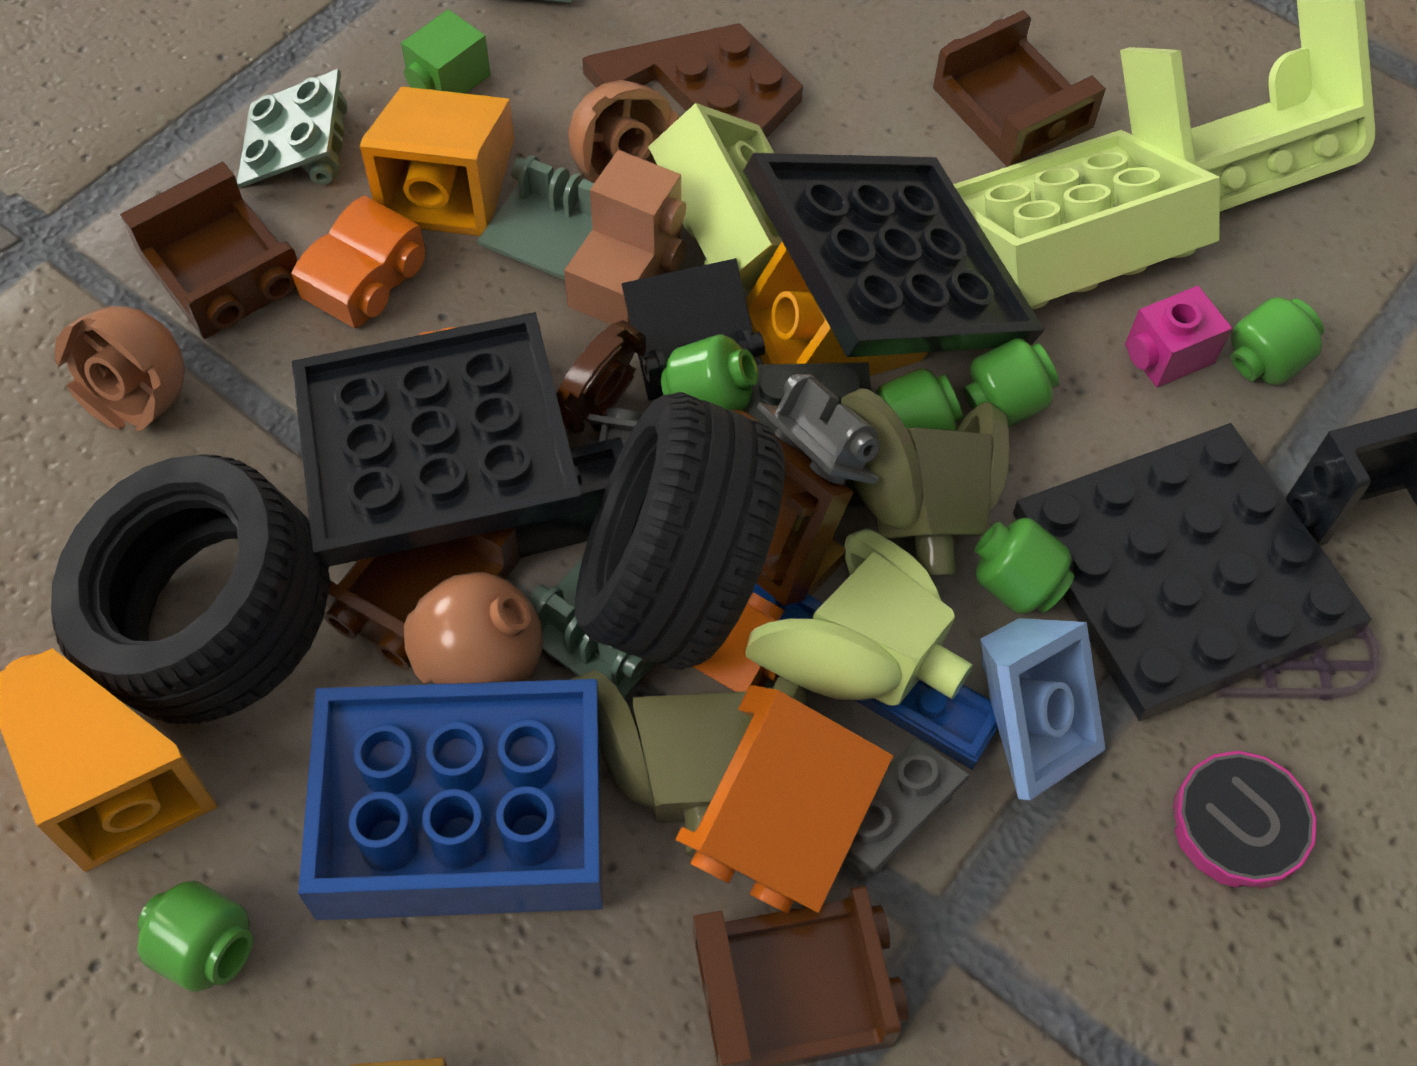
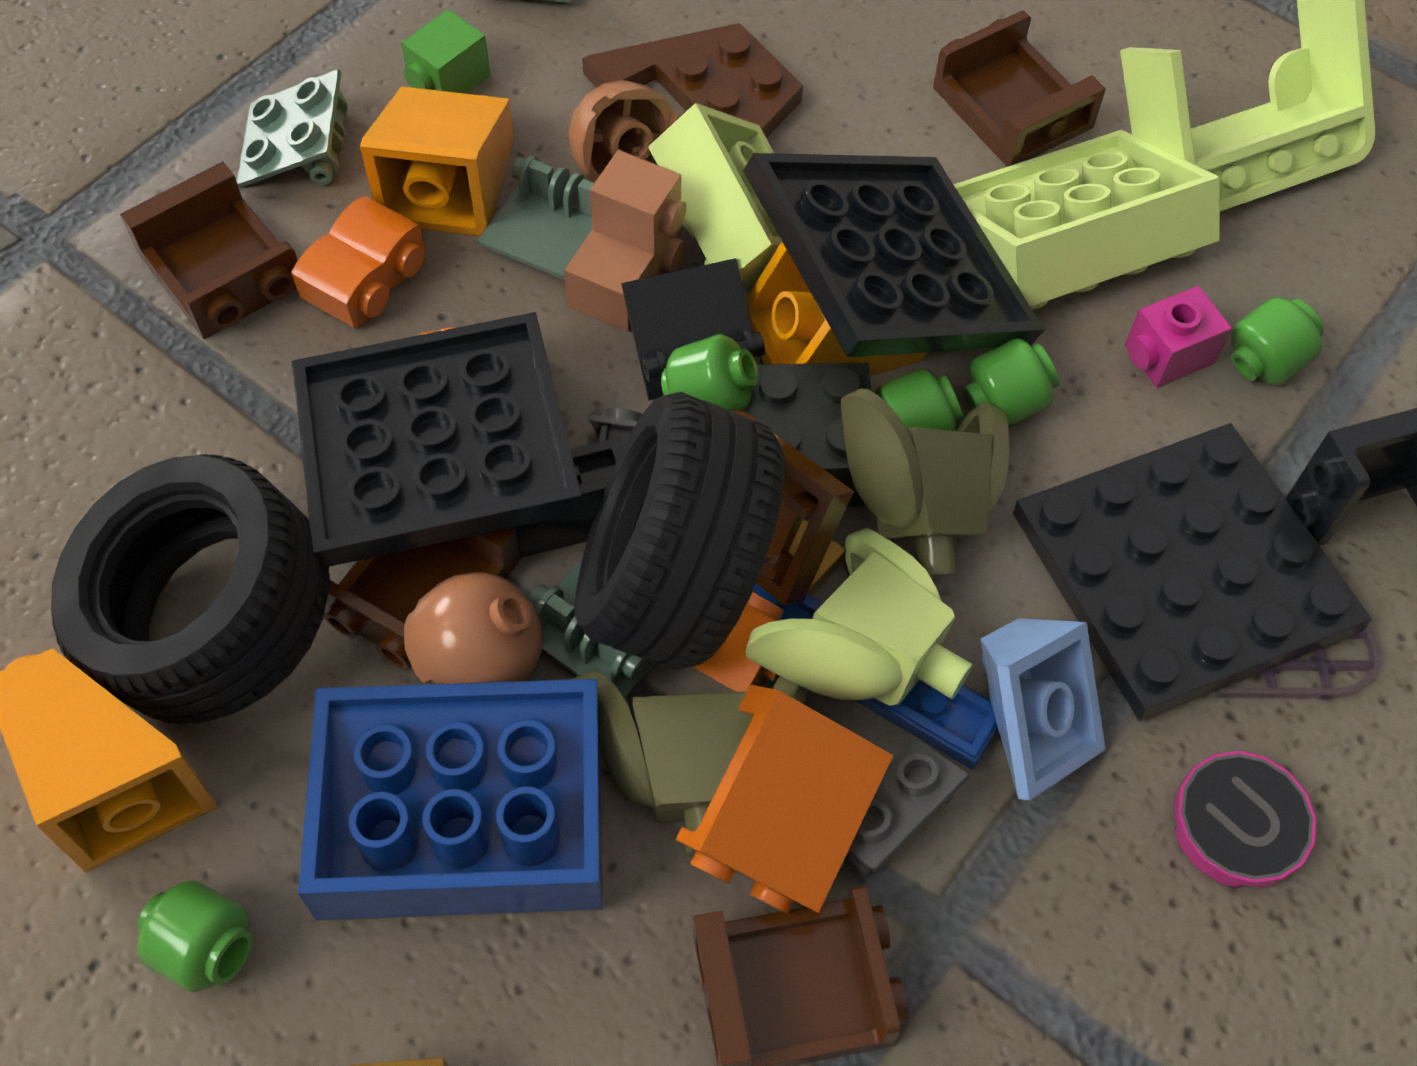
(121, 365): nougat cylinder -> none
(600, 374): reddish brown tile -> none
(835, 445): dark grey hinge -> none
(1023, 566): bright green head -> none

